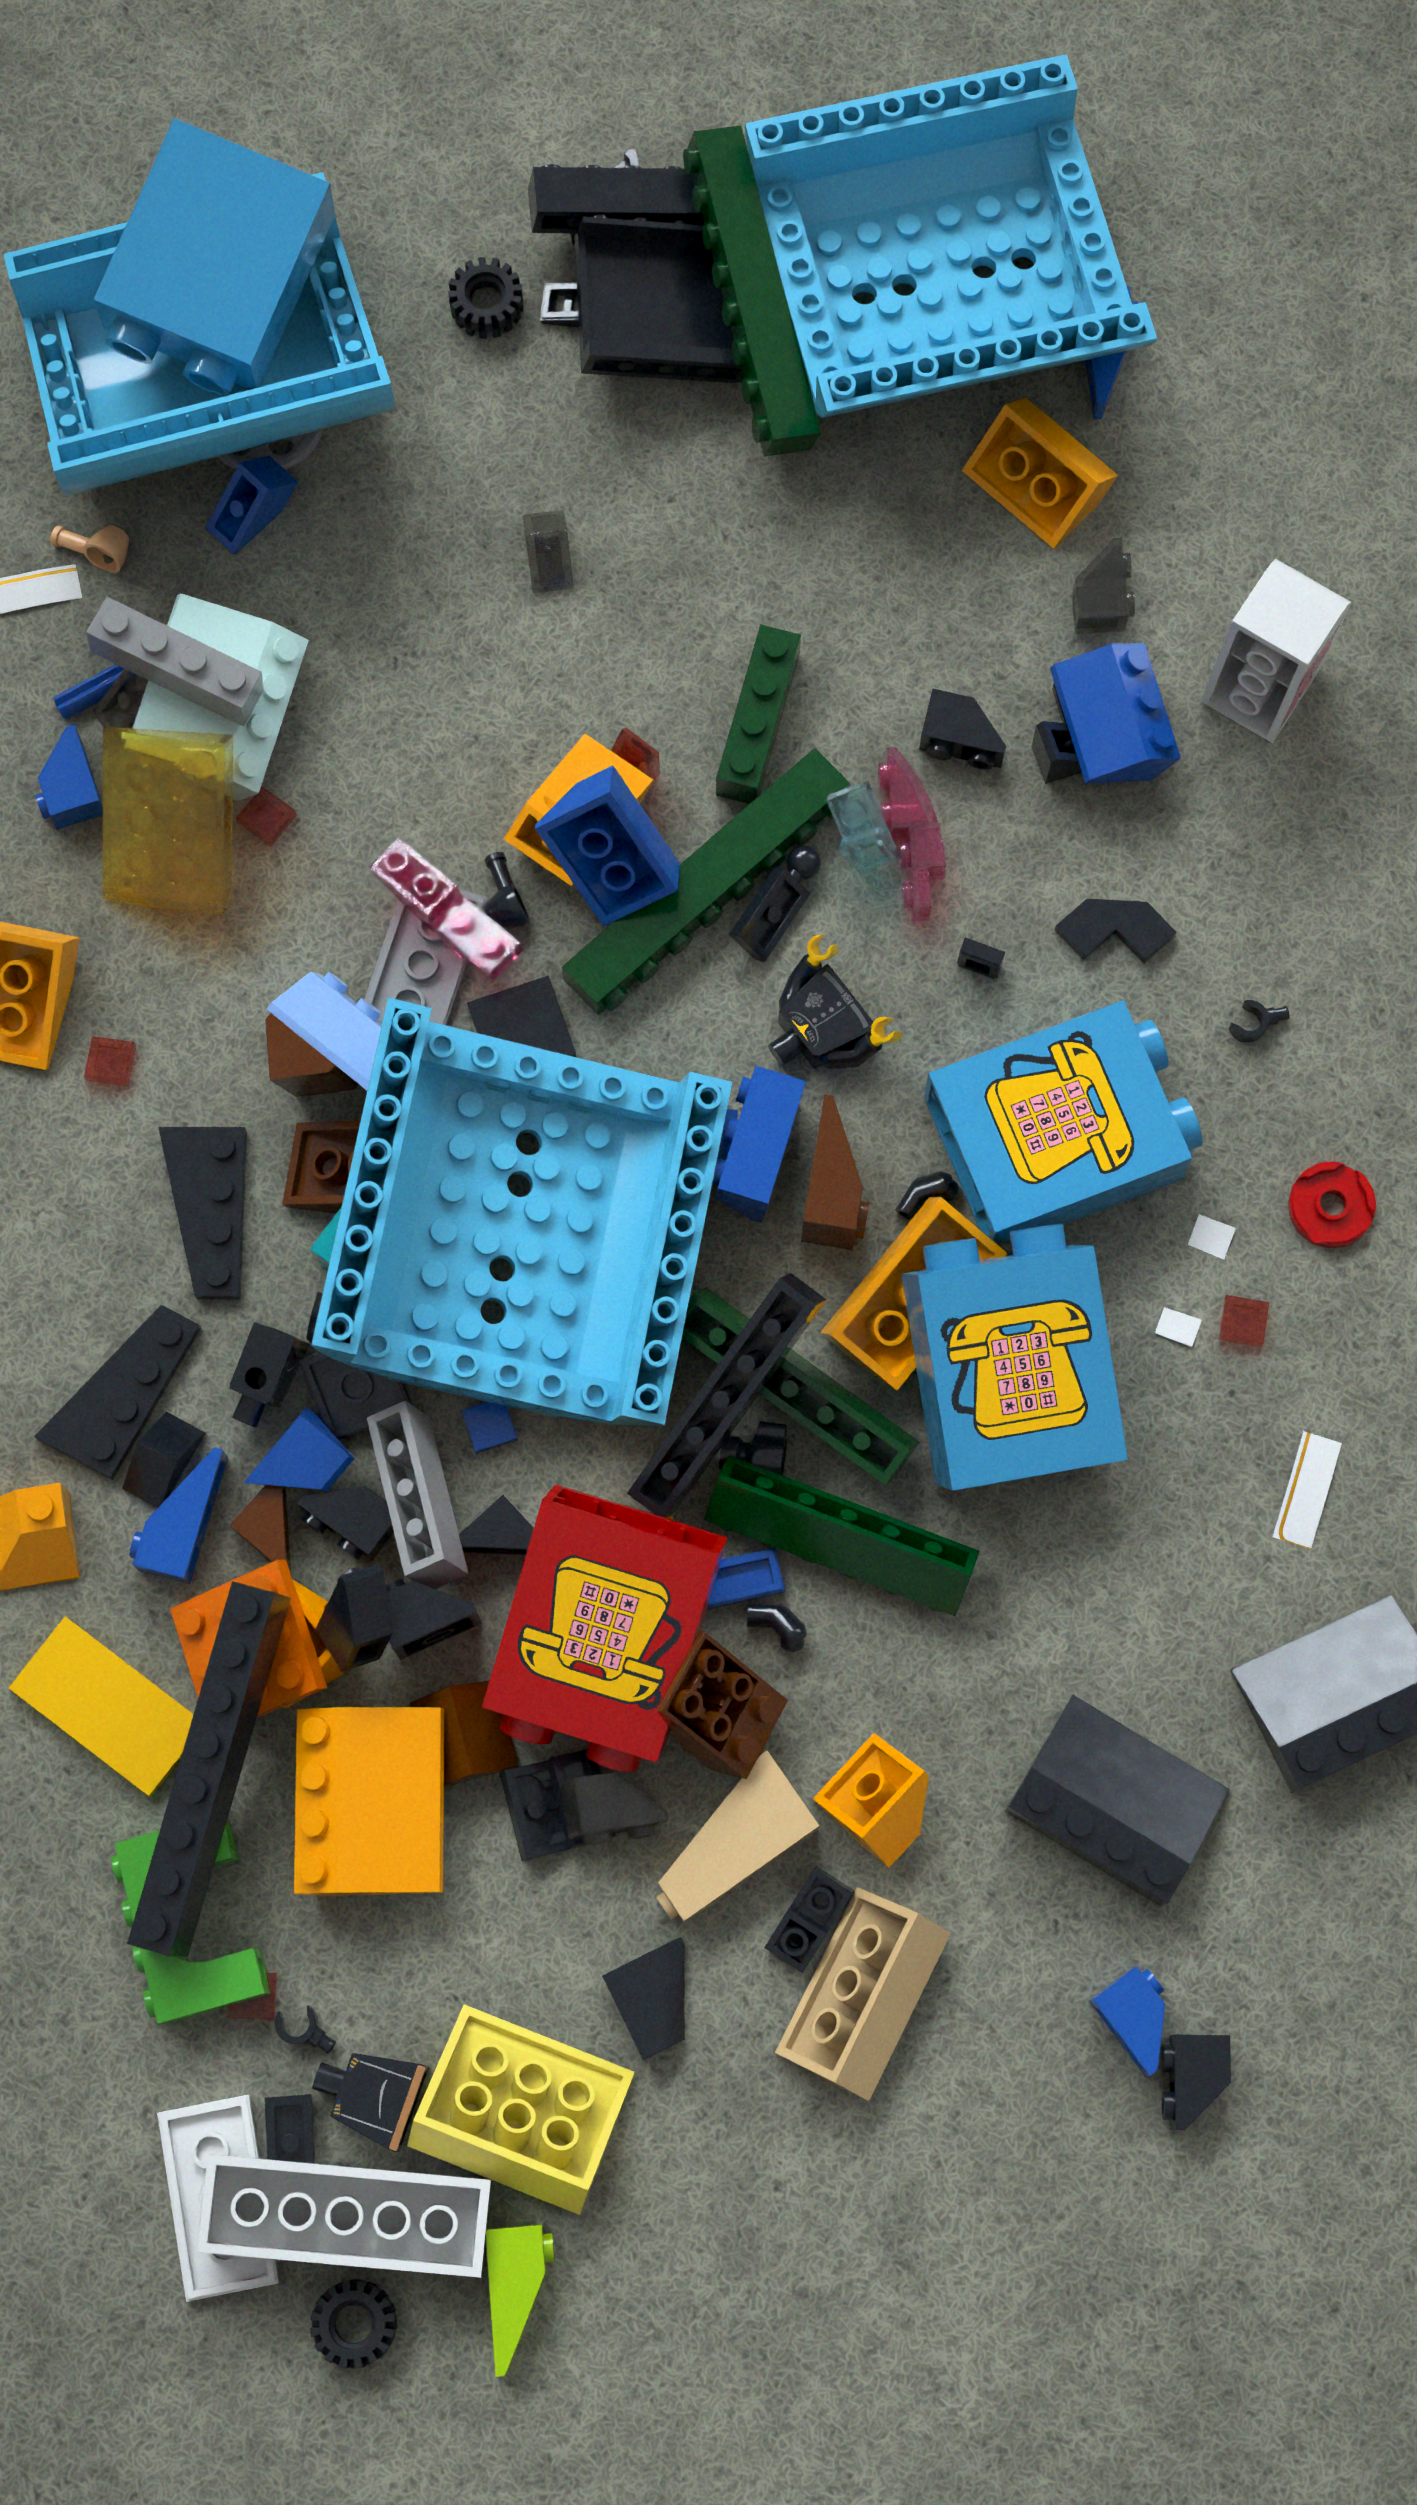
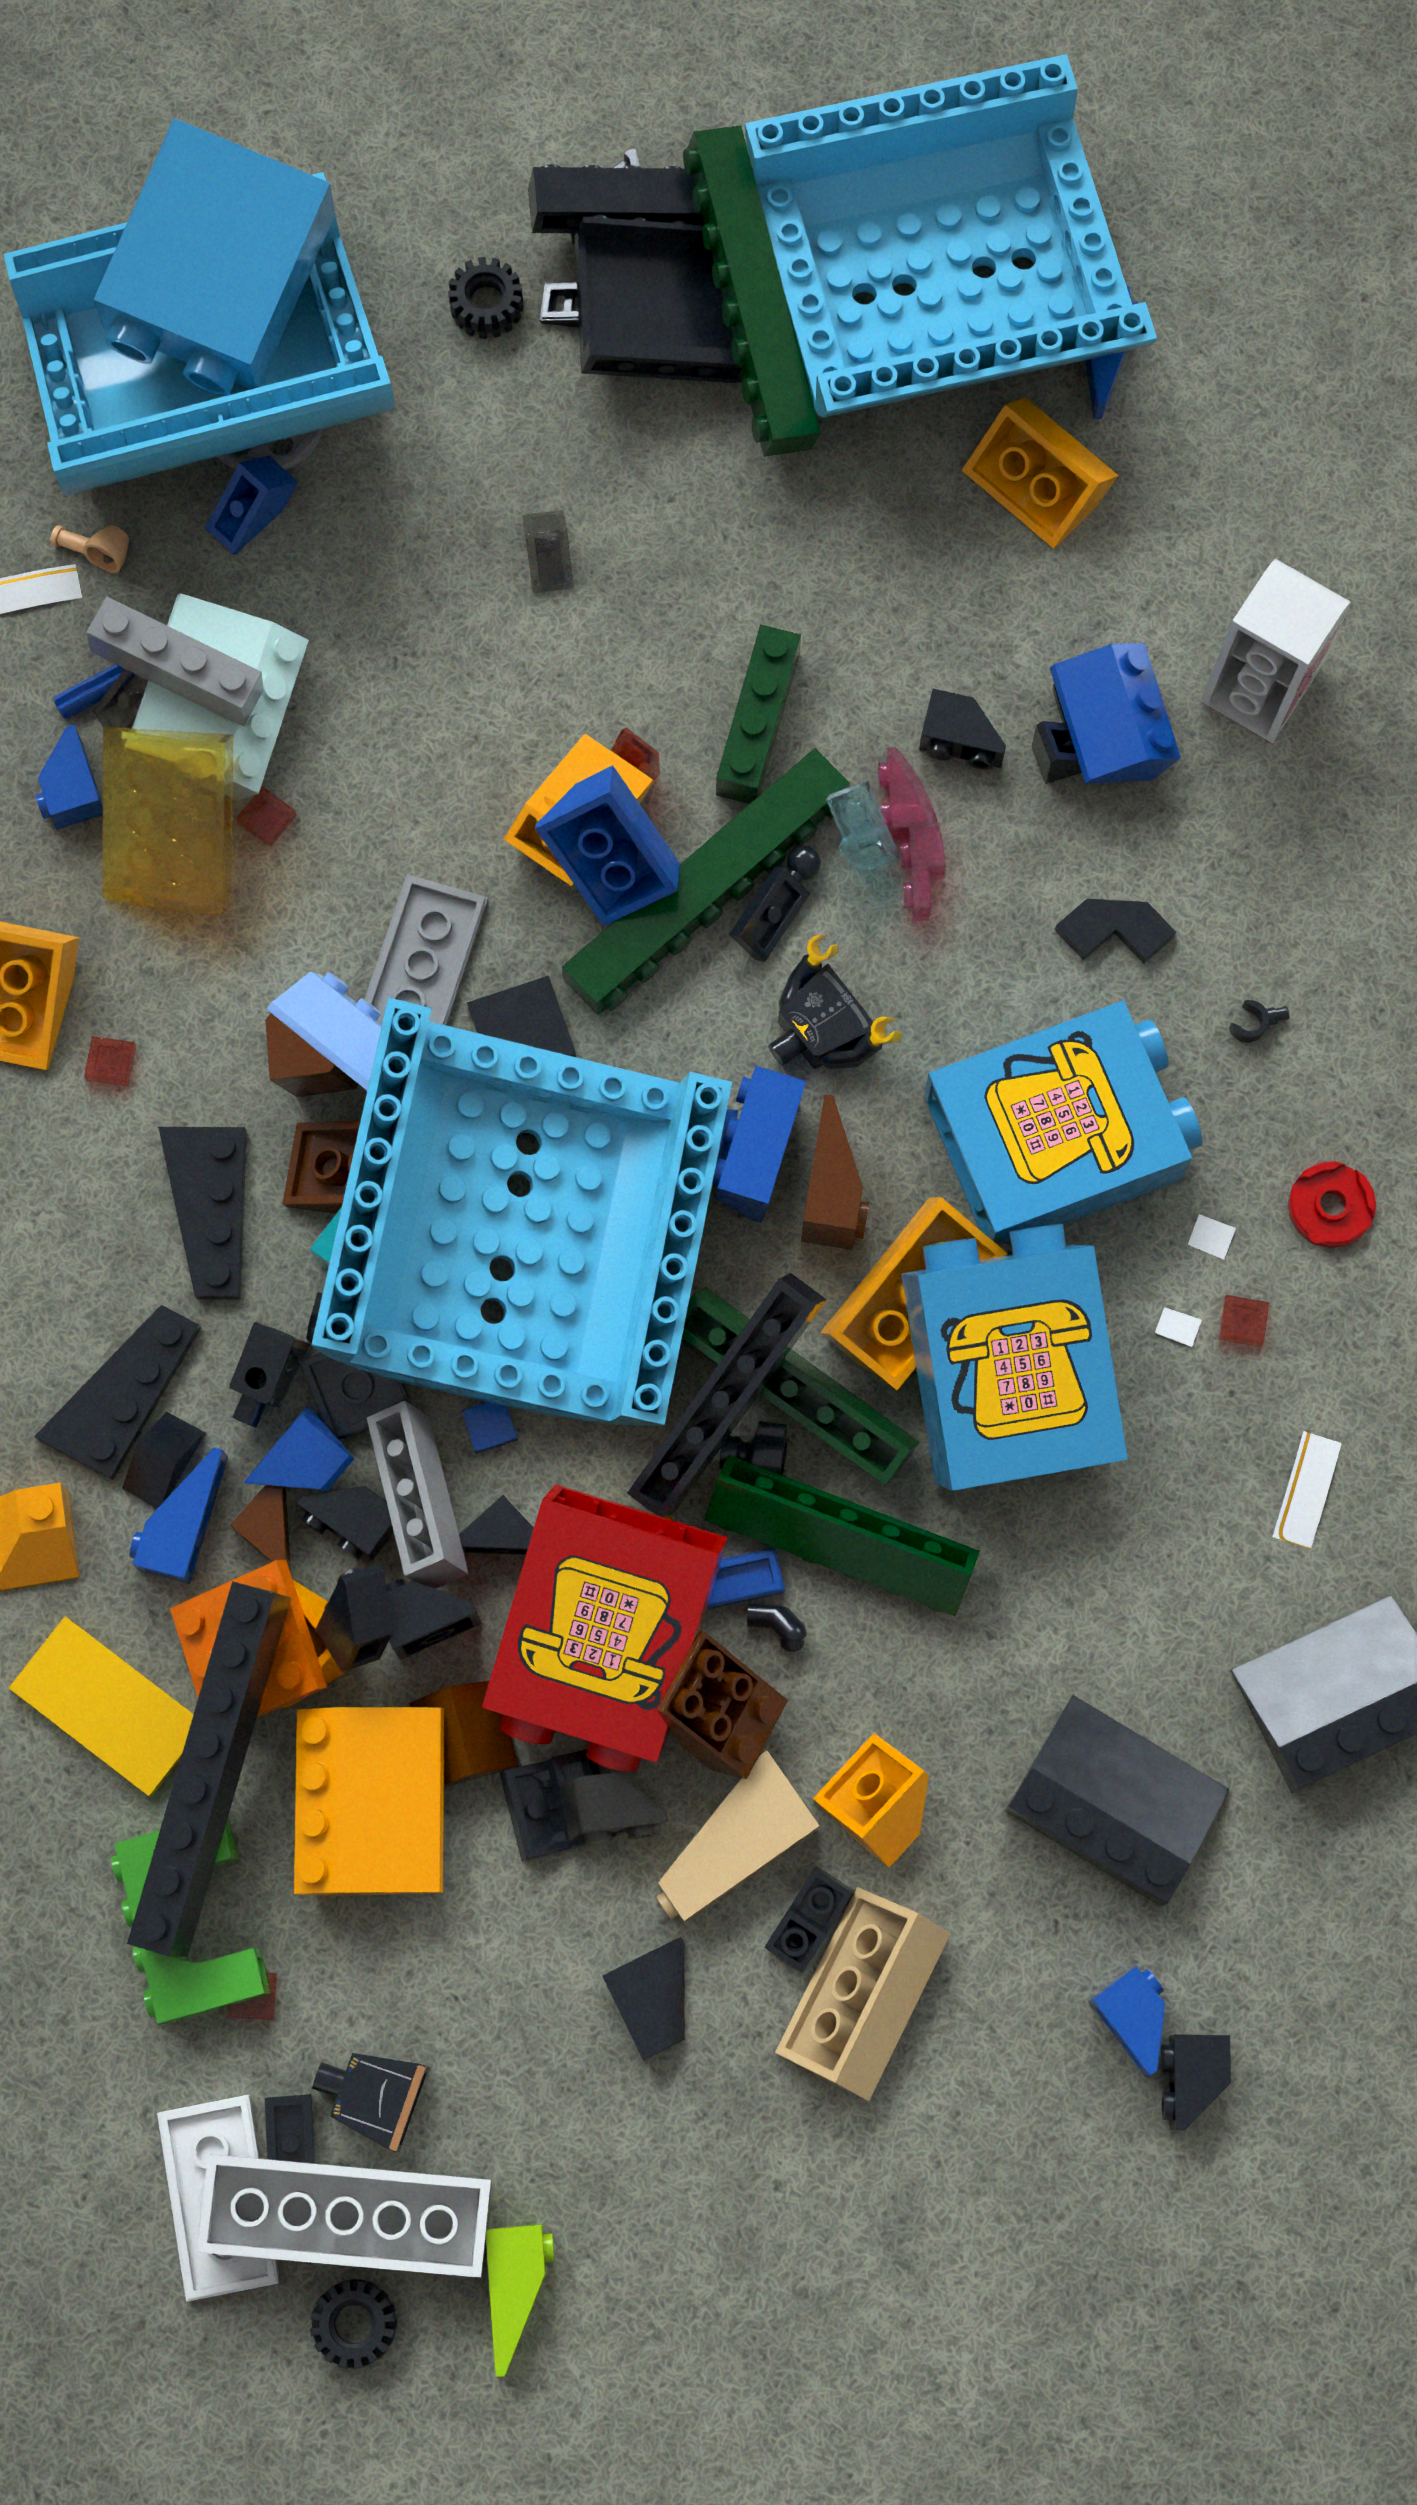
(313, 2035): black piece -> none
(445, 910): clear pink slope -> none
(506, 905): black bar -> none
(520, 2109): light yellow slope -> none
(931, 1185): black arm -> none
(980, 958): black tile -> none
(1101, 592): clear smoke slope -> none

